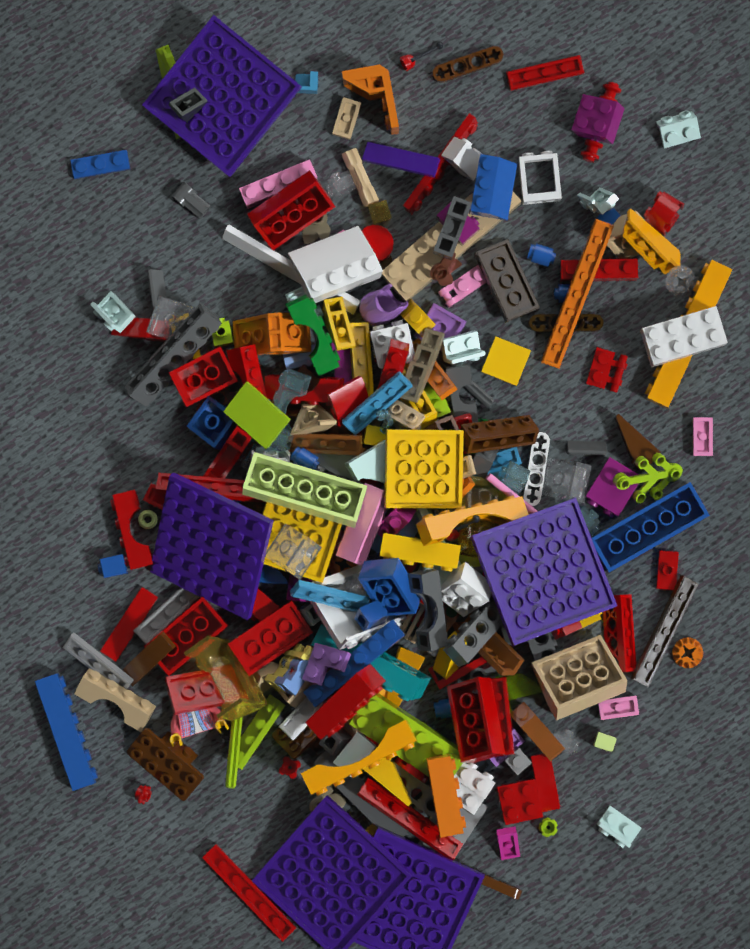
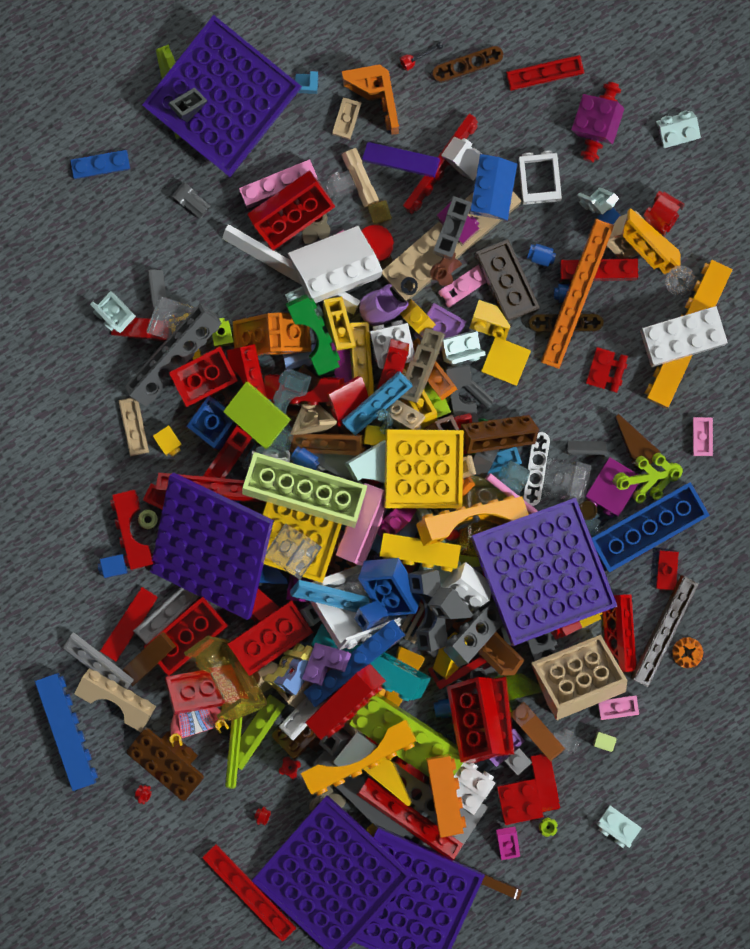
(133, 426): none -> tan tile
(168, 441): none -> yellow brick
(262, 816): none -> red plate
(405, 290): none -> black bush
(448, 604): none -> dark grey slope
(490, 320): none -> yellow slope
(588, 510): none -> dark brown piece

